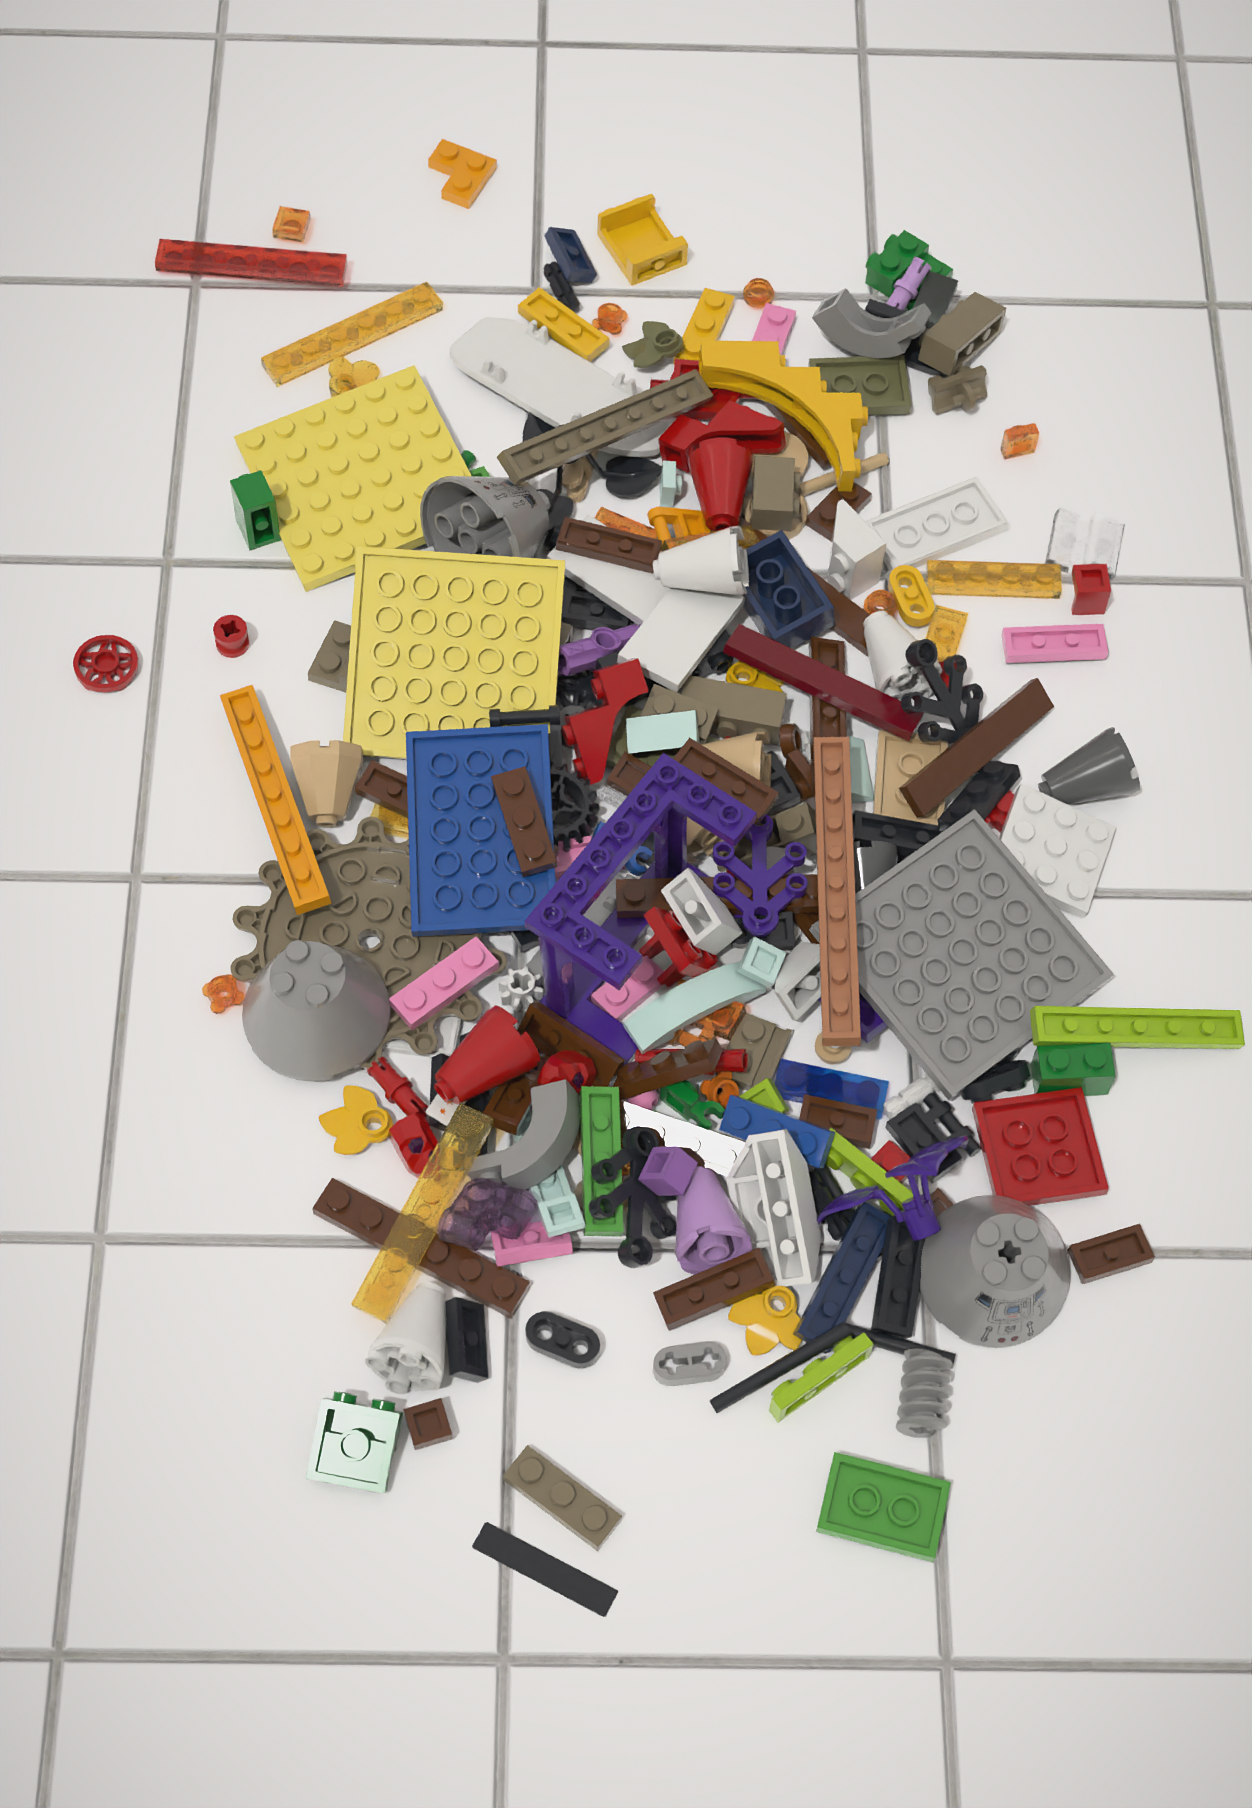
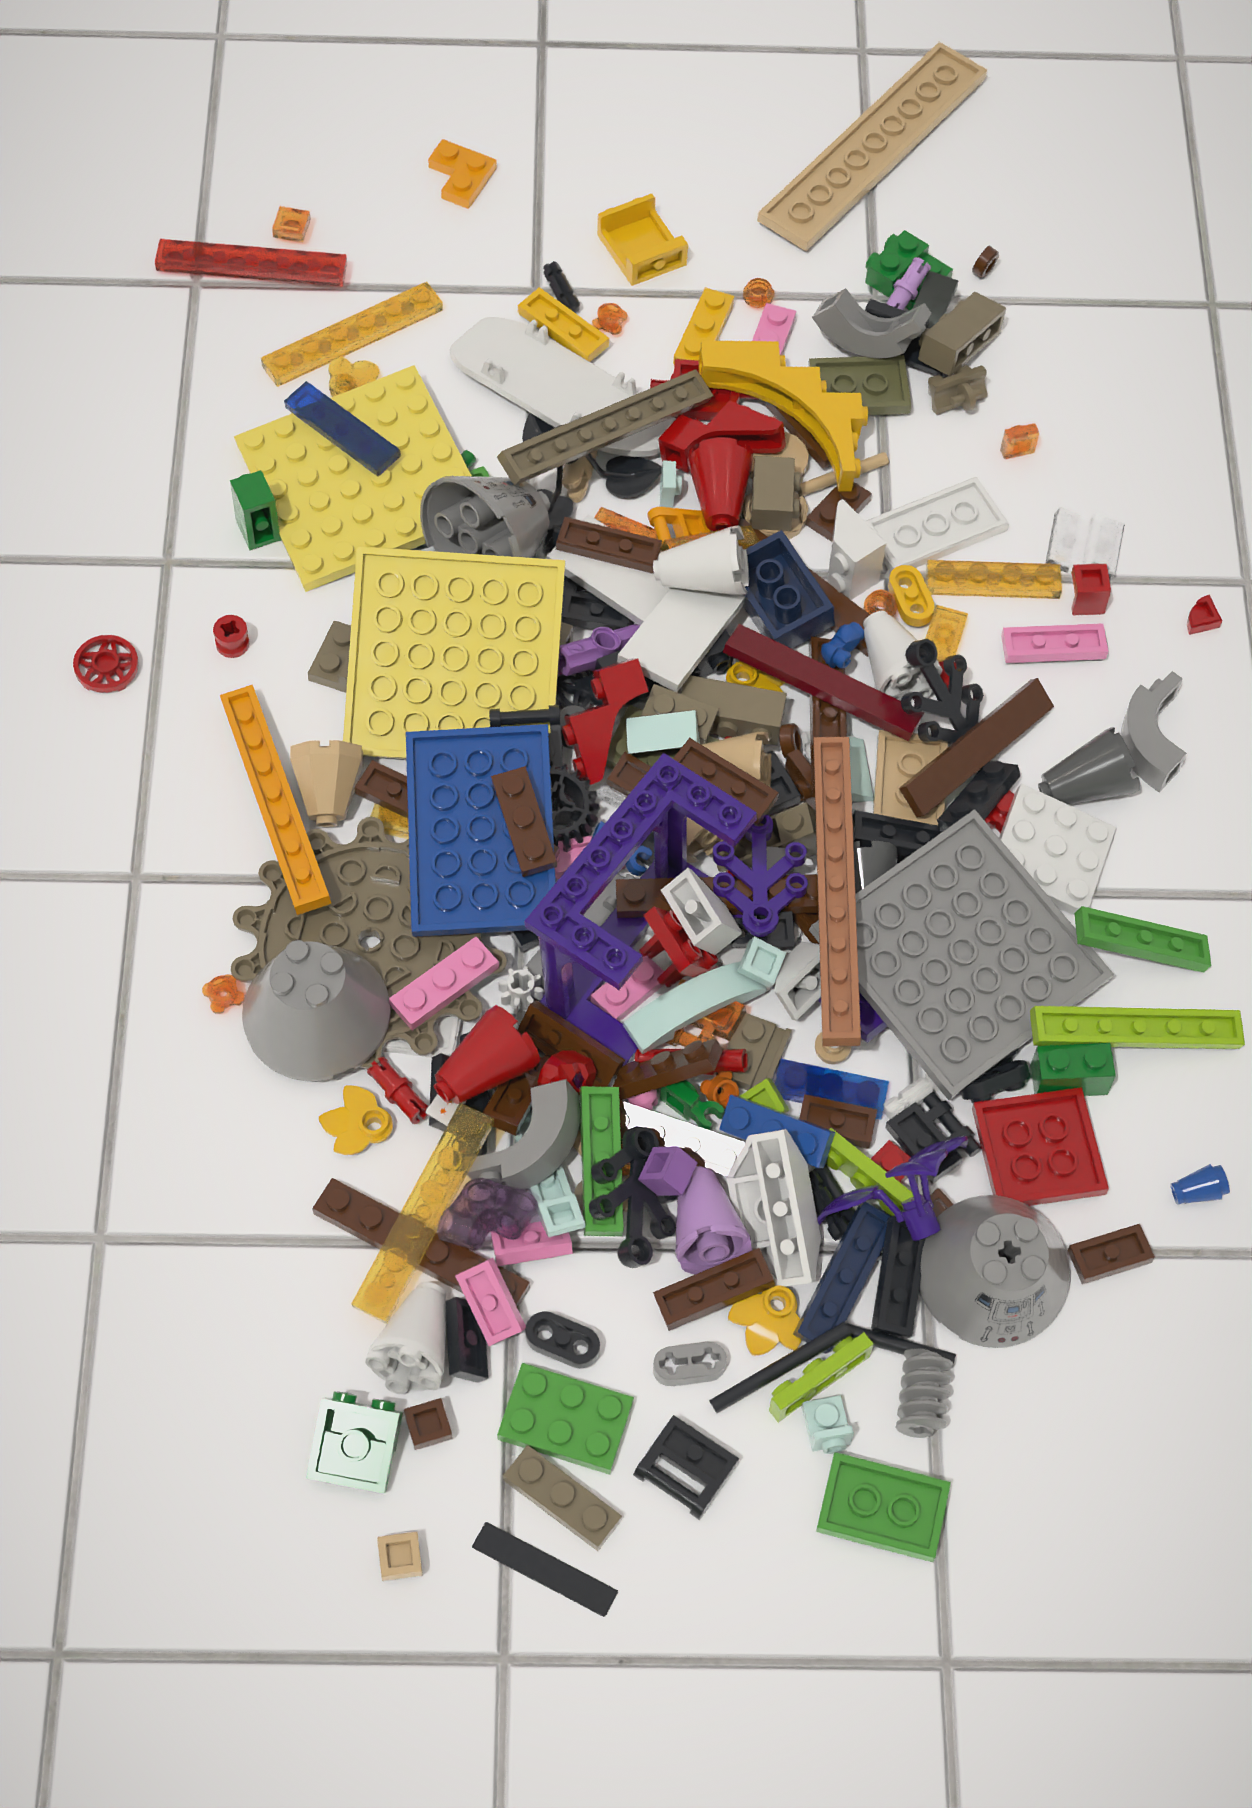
(342, 428): none -> clear blue tile
(399, 1556): none -> tan plate
(413, 1142): red rock -> none
(491, 1301): none -> bright pink plate
(565, 1418): none -> bright green plate
(570, 255): dark blue plate -> none
(657, 344): olive plate -> none
(692, 1455): none -> black plate
(827, 1424): none -> light aqua bracket
(844, 641): none -> blue arm
(871, 146): none -> tan plate
(985, 261): none -> reddish brown tile
(1142, 939): none -> bright green plate
(1154, 755): none -> light grey arch
(1202, 1185): none -> blue cone
(1203, 616): none -> red tile

